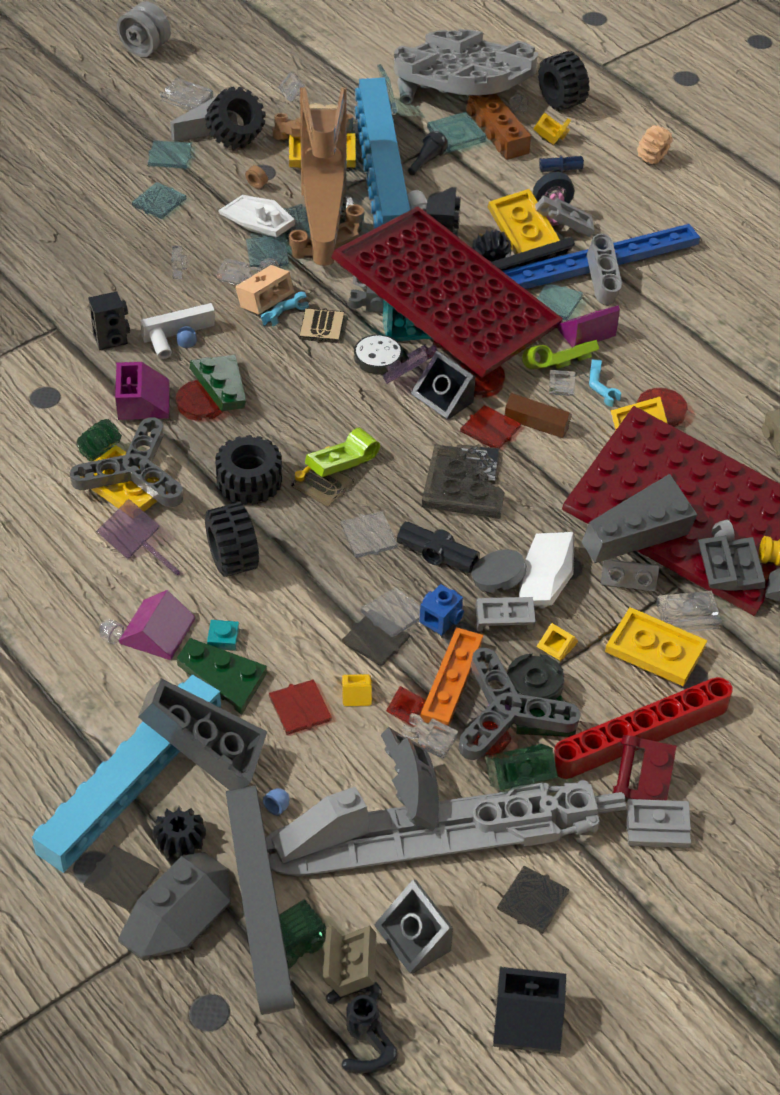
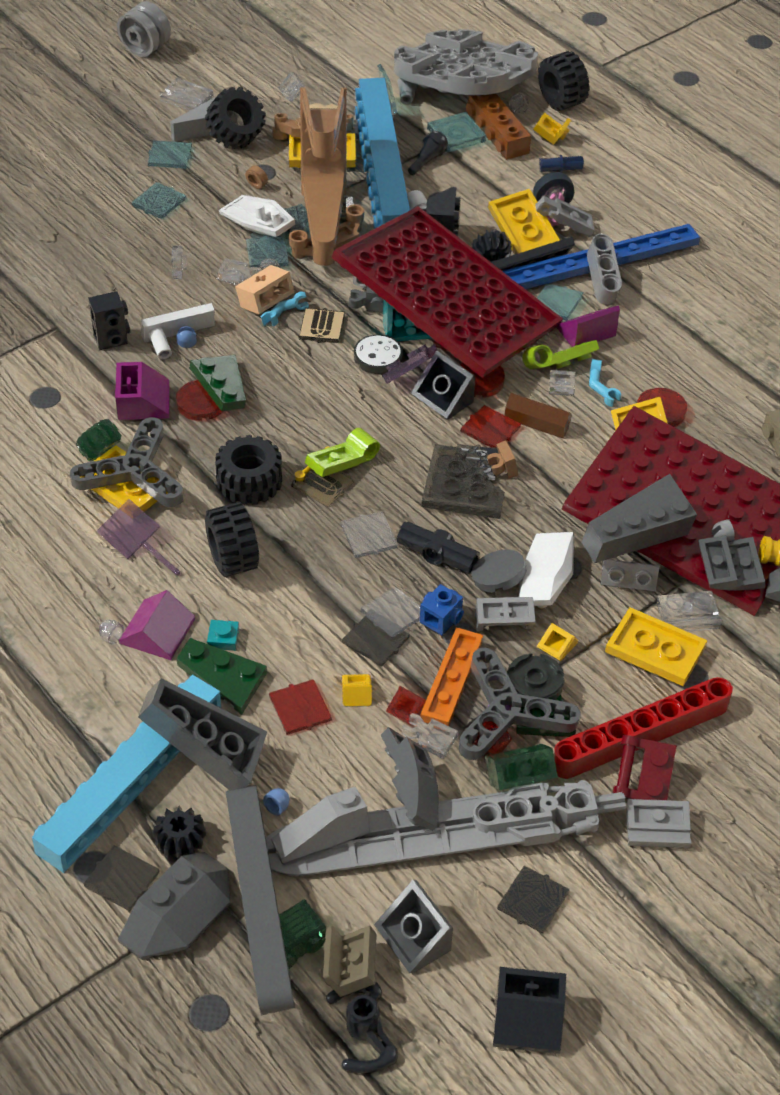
(505, 460): none -> medium nougat tile
(654, 144): light nougat gear -> none

